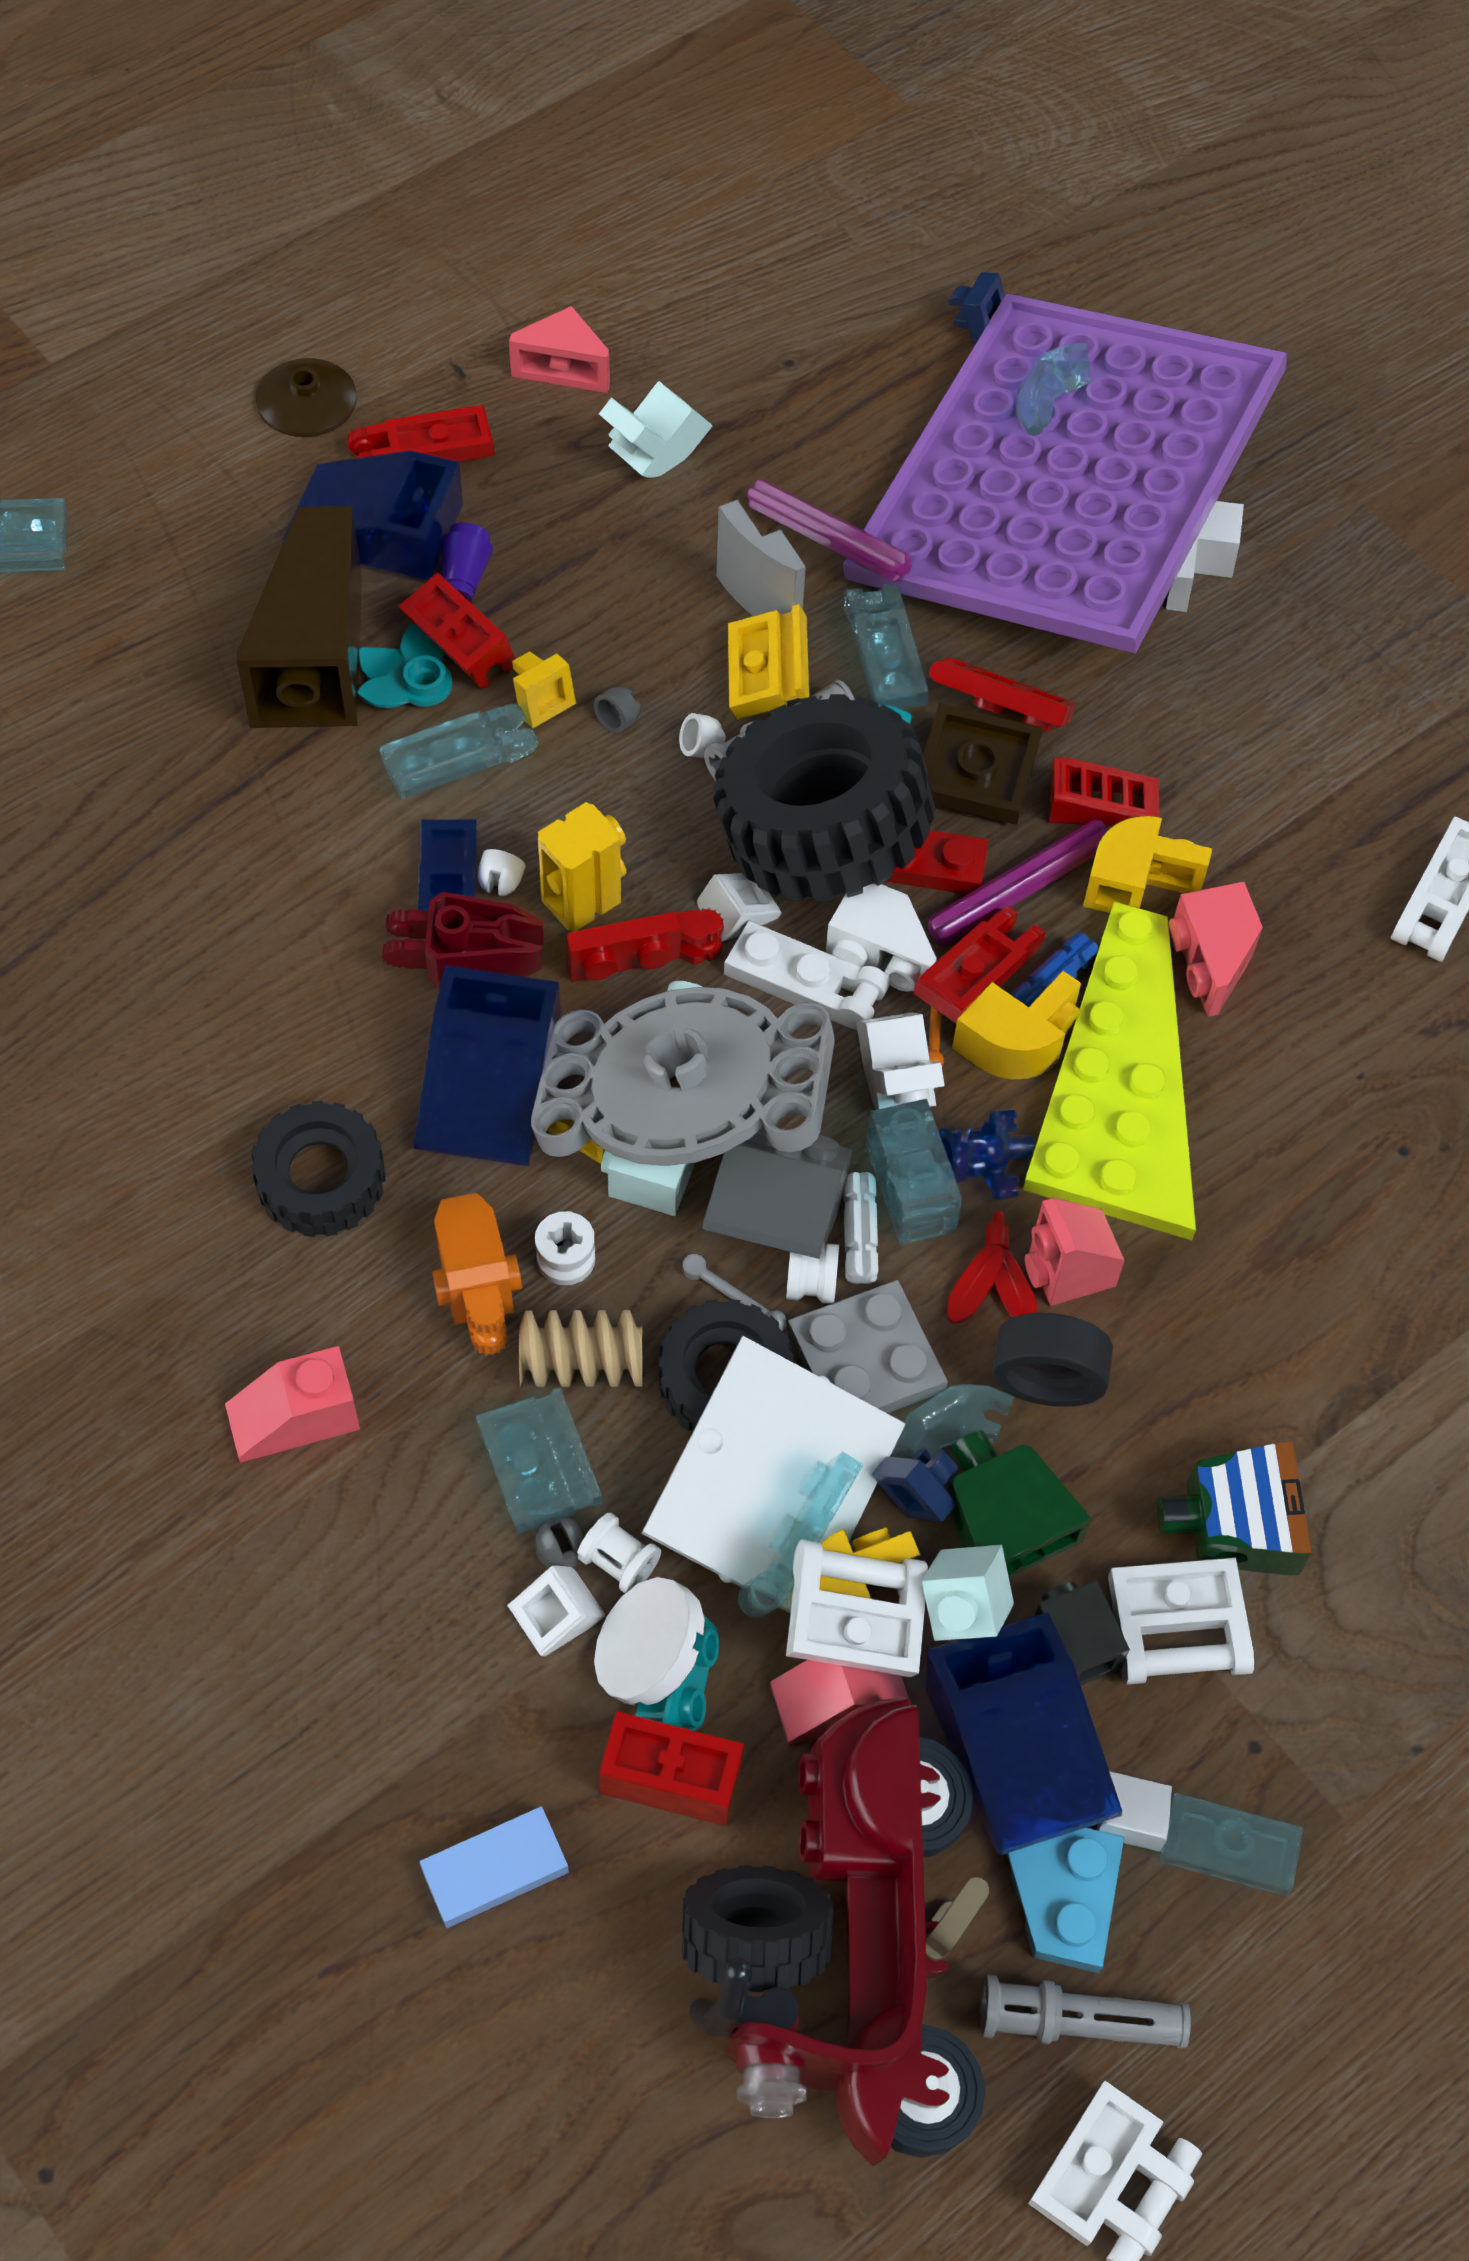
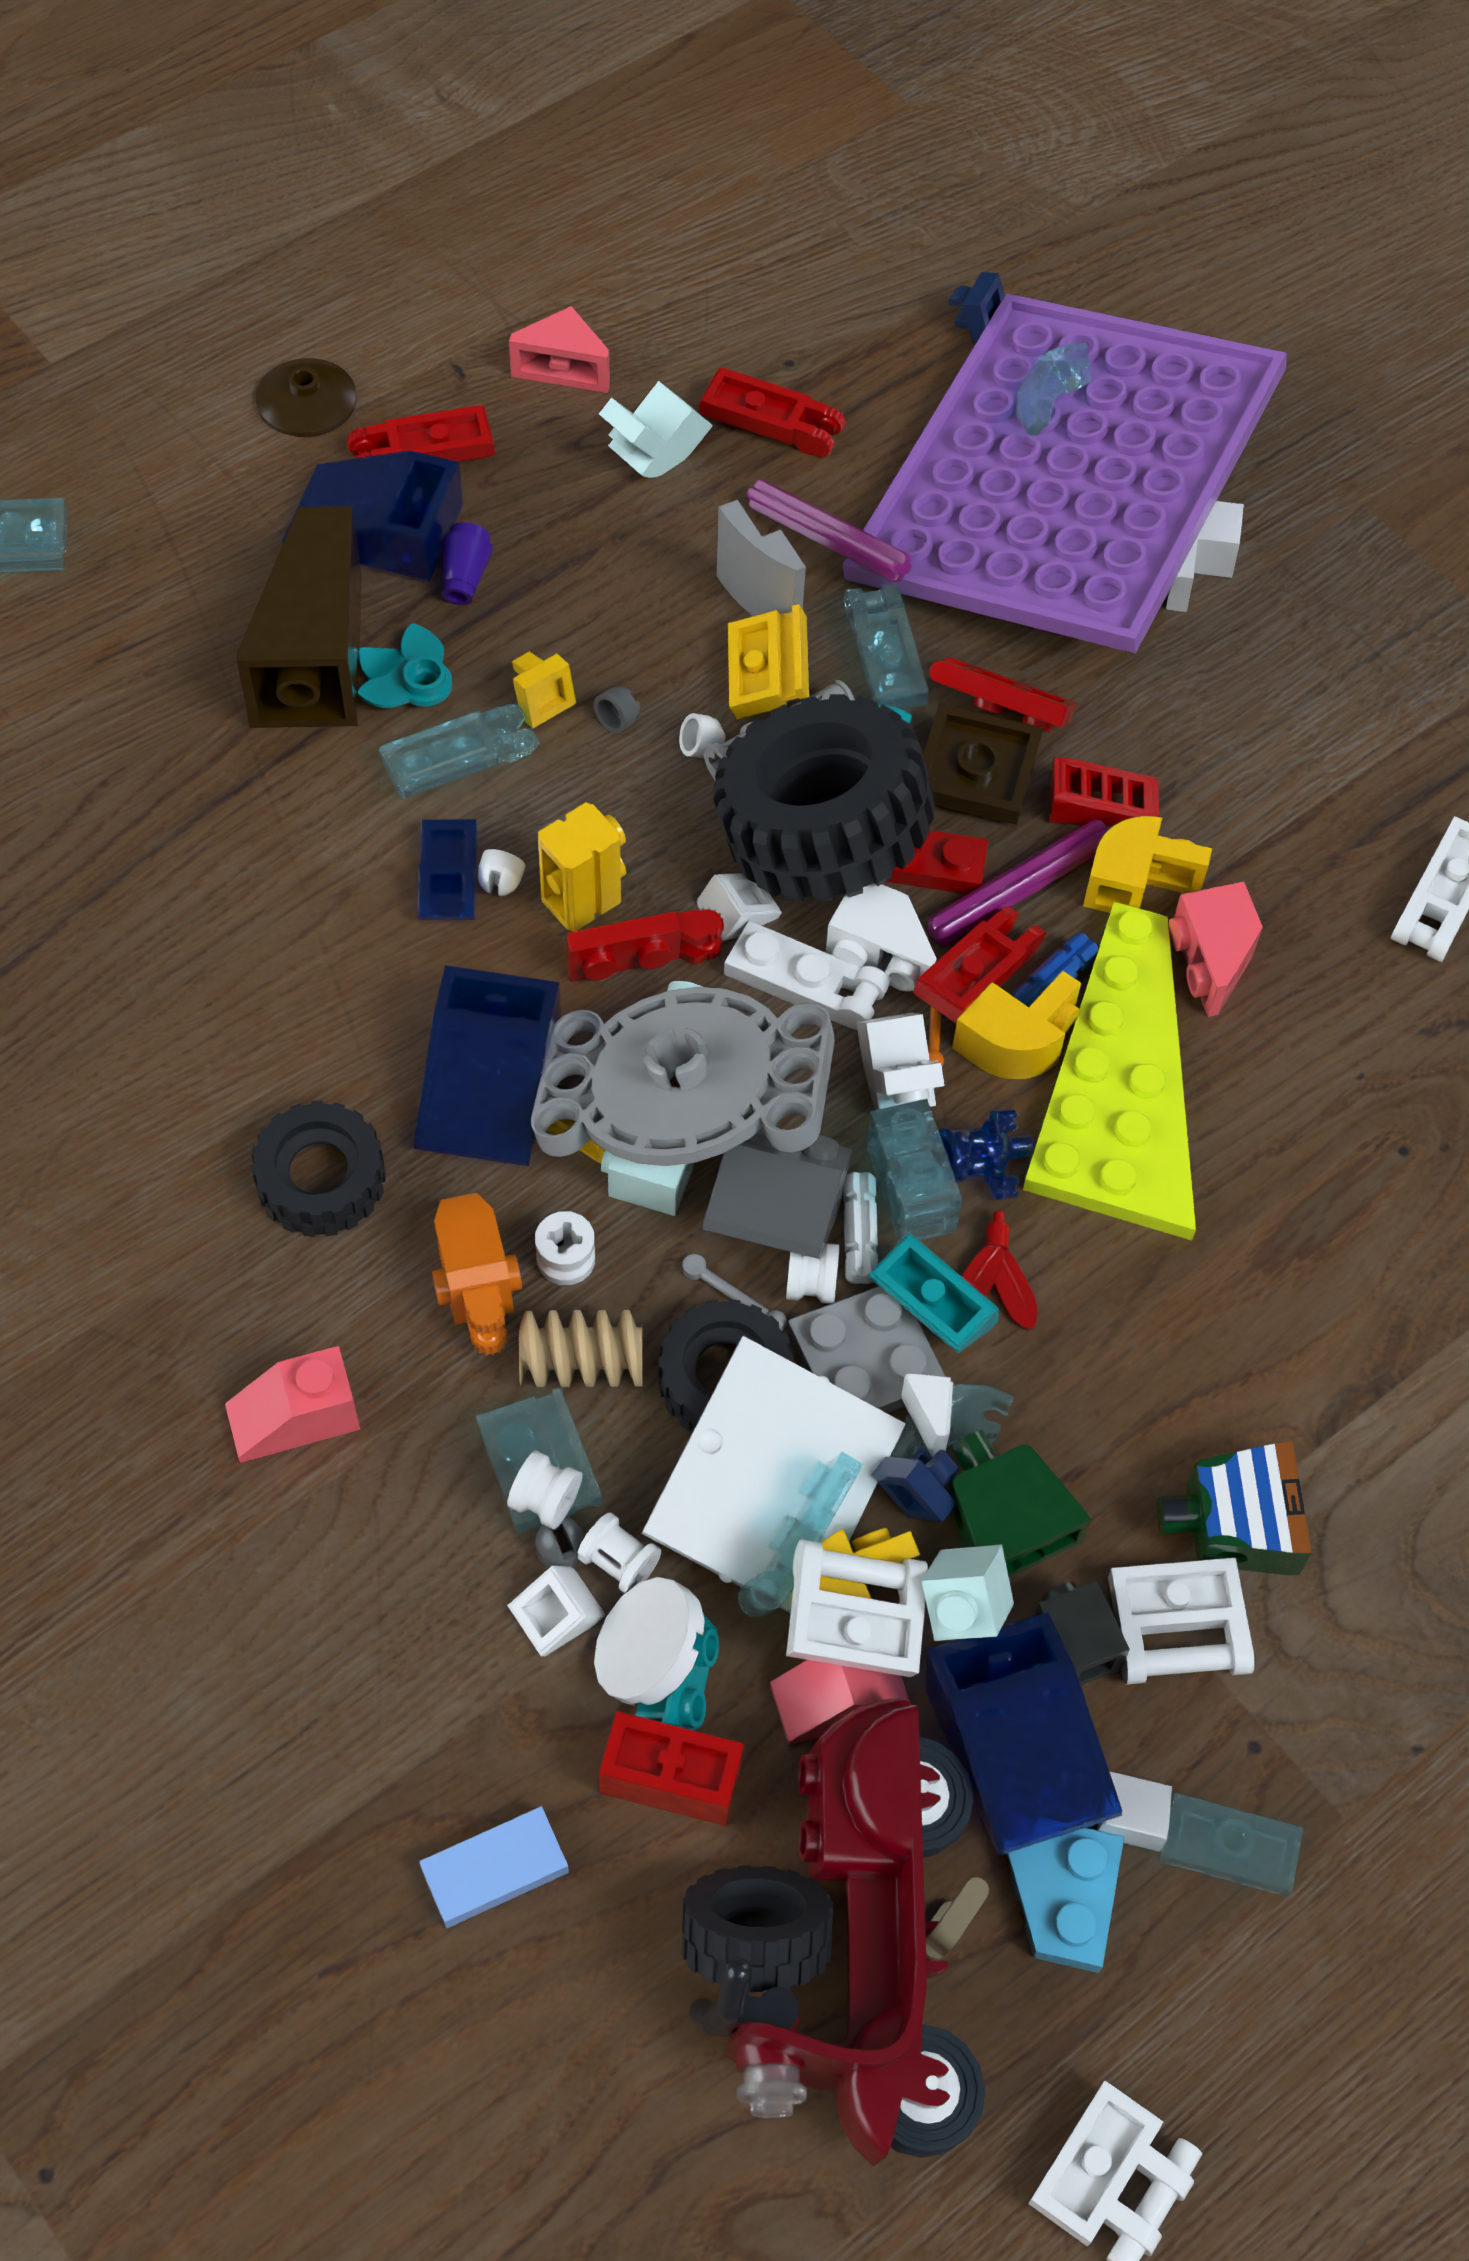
(458, 629): red hinge -> none
(465, 935): dark red hinge -> none
(544, 1489): none -> white wheel
(772, 411): none -> red hinge
(929, 1406): none -> white slope
(935, 1294): none -> teal slope
(1052, 1359): black tyre -> none
(1072, 1252): coral slope -> none
(1165, 2022): light grey pin -> none

